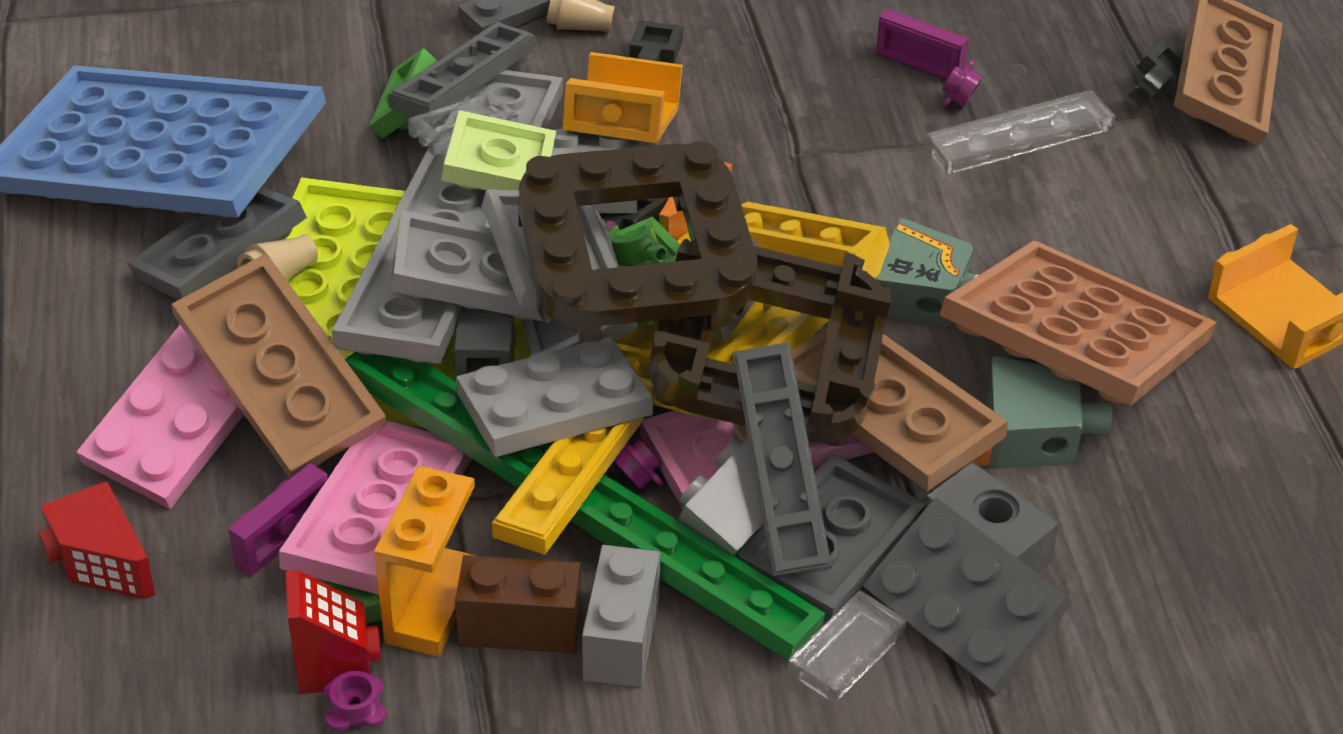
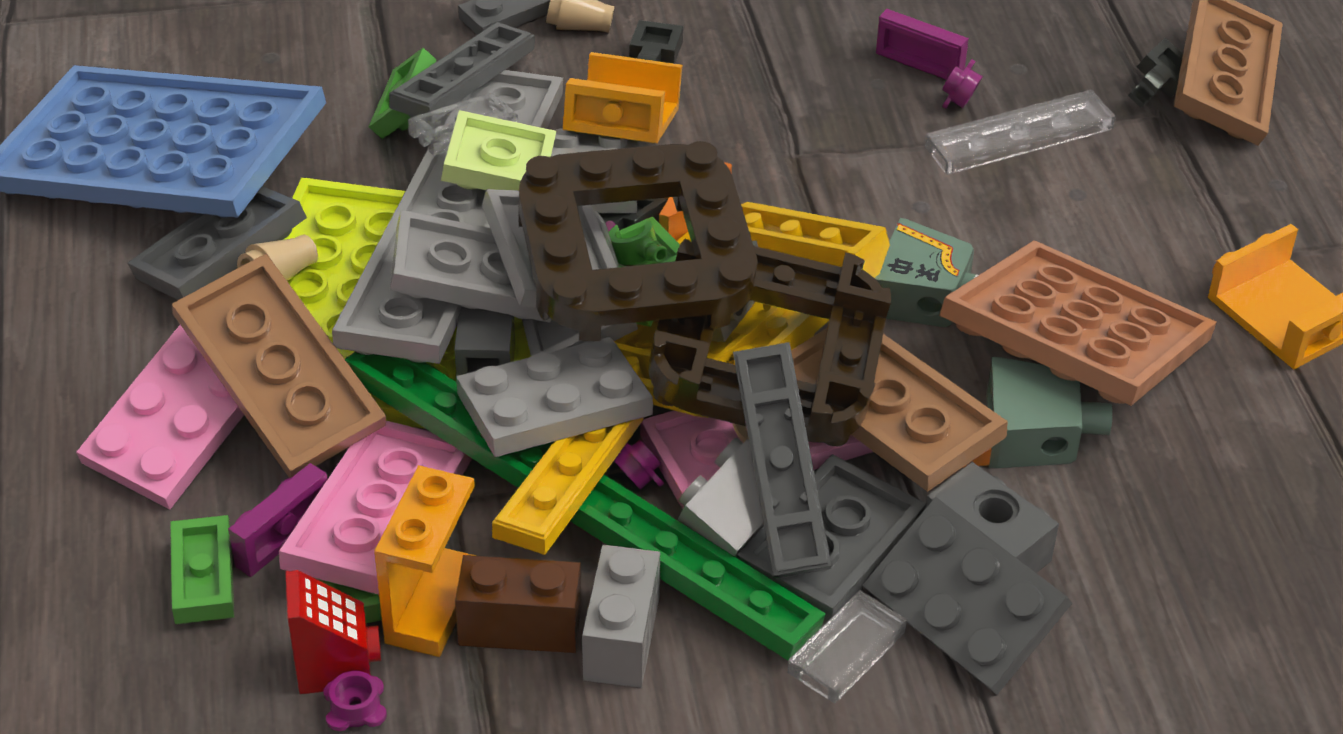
(96, 543): red slope -> none
(201, 570): none -> bright green plate

